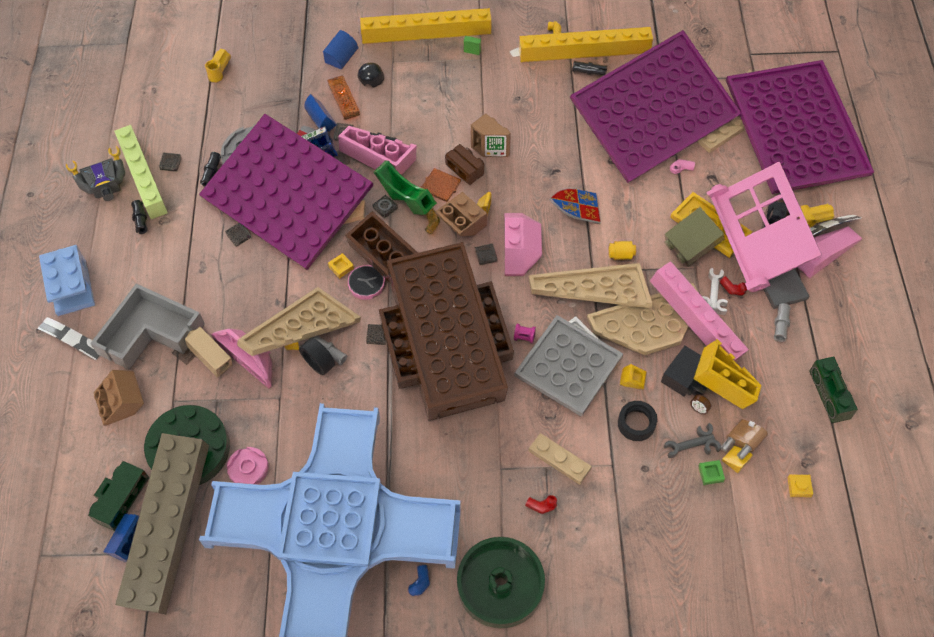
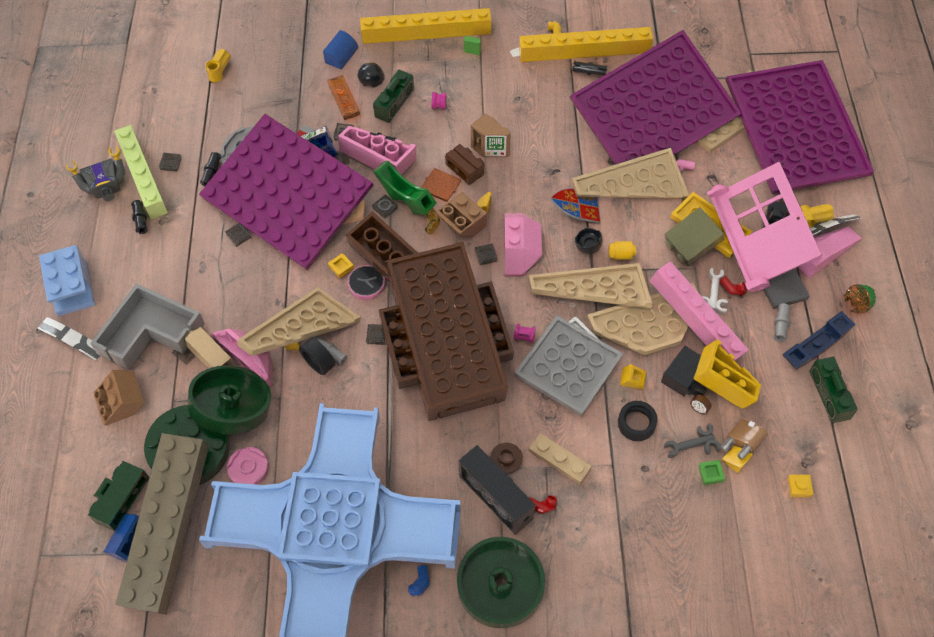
(228, 399): none -> dark green piece
(318, 113): blue brick -> none
(393, 96): none -> dark green piece
(438, 100): none -> dark pink wheel
(496, 489): none -> black brick
(507, 466): none -> reddish brown piece
(589, 240): none -> black hair
(642, 177): none -> tan wing
(819, 341): none -> dark blue slope
(861, 297): none -> clear orange piece

